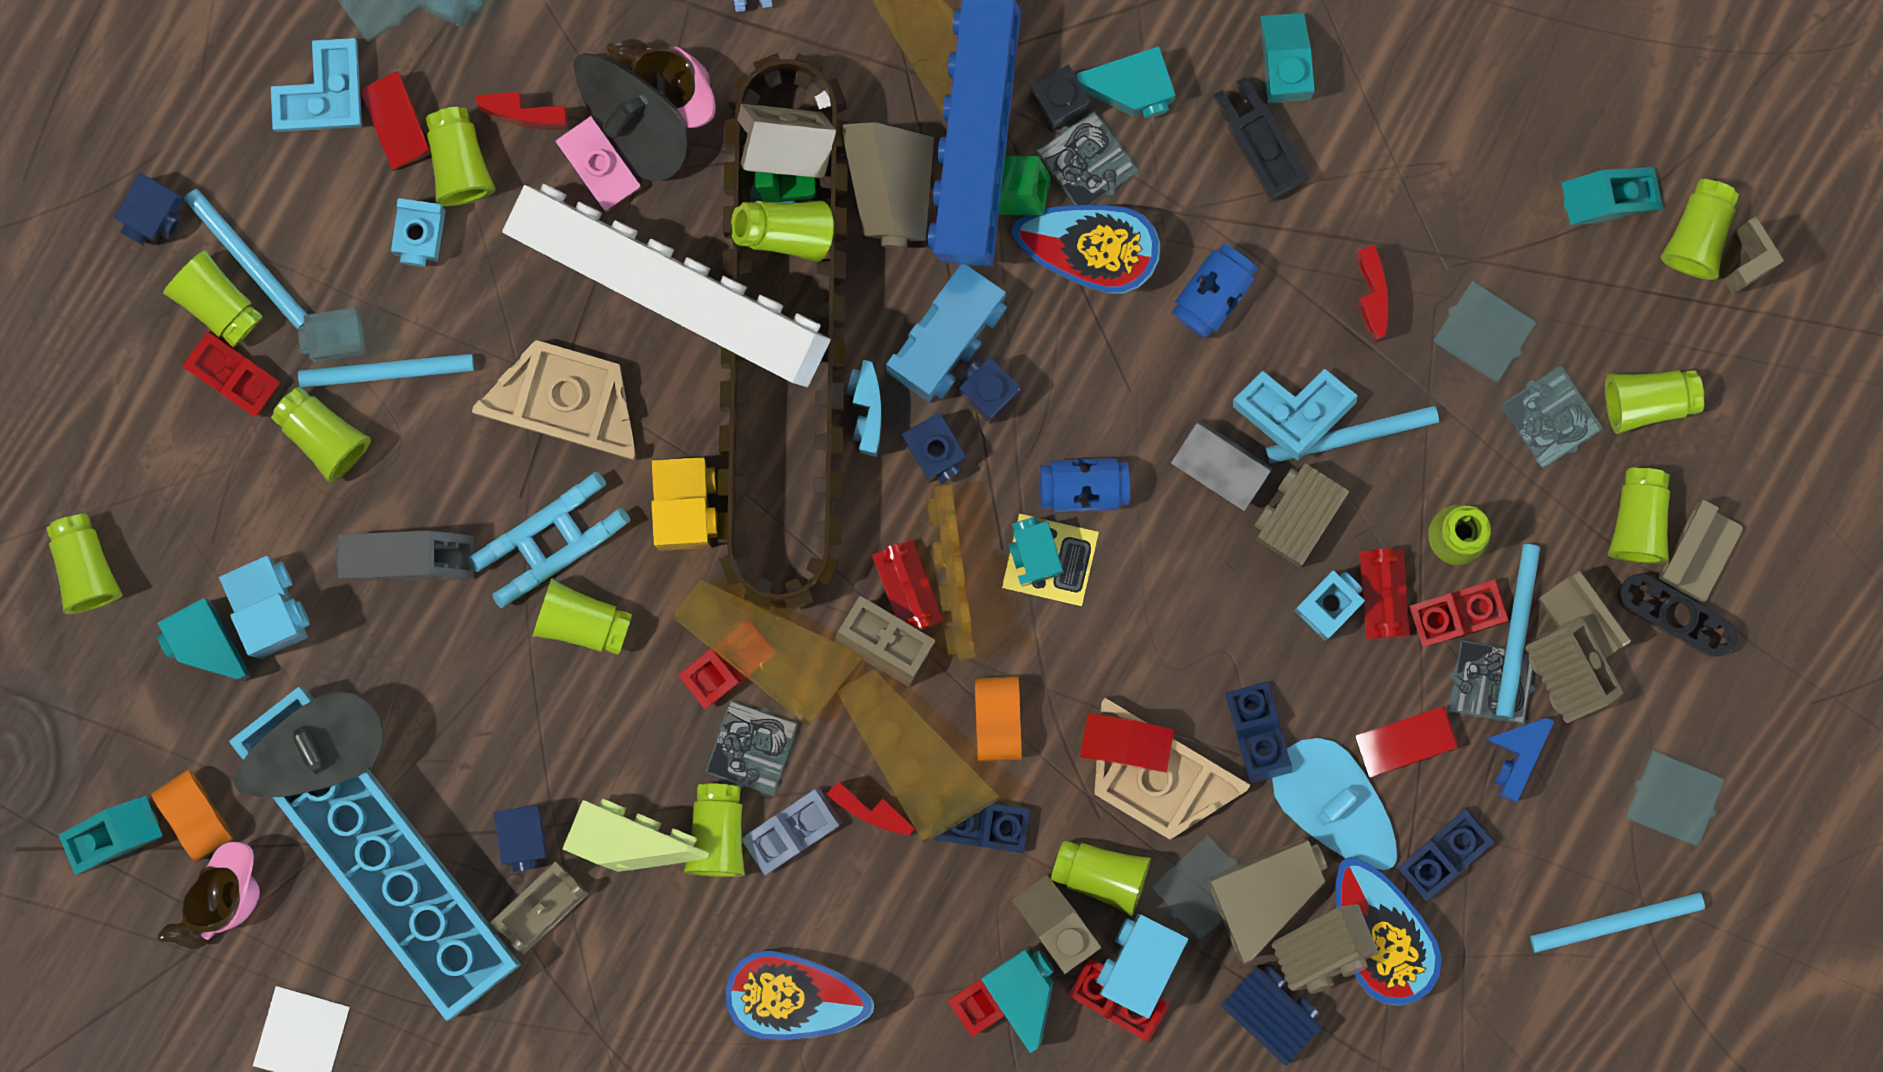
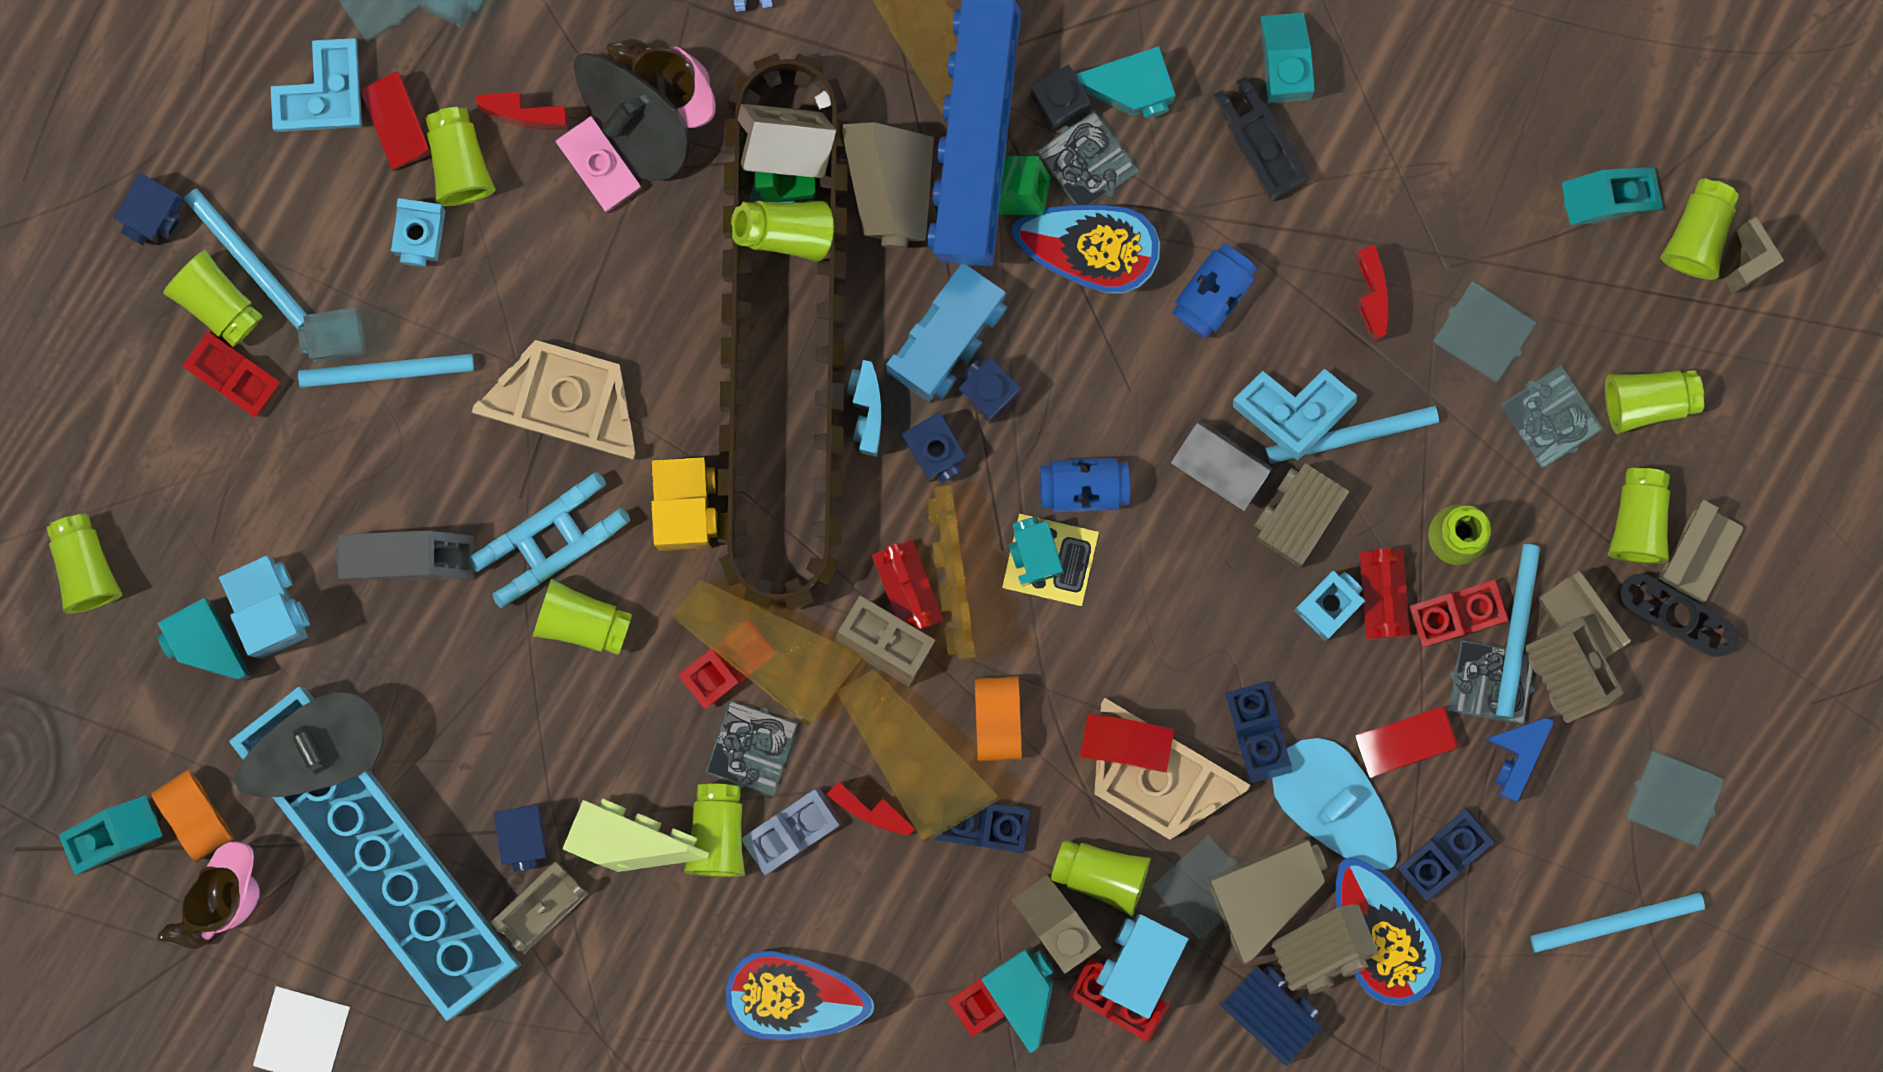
(320, 434): lime plant -> none
(666, 285): white brick -> none

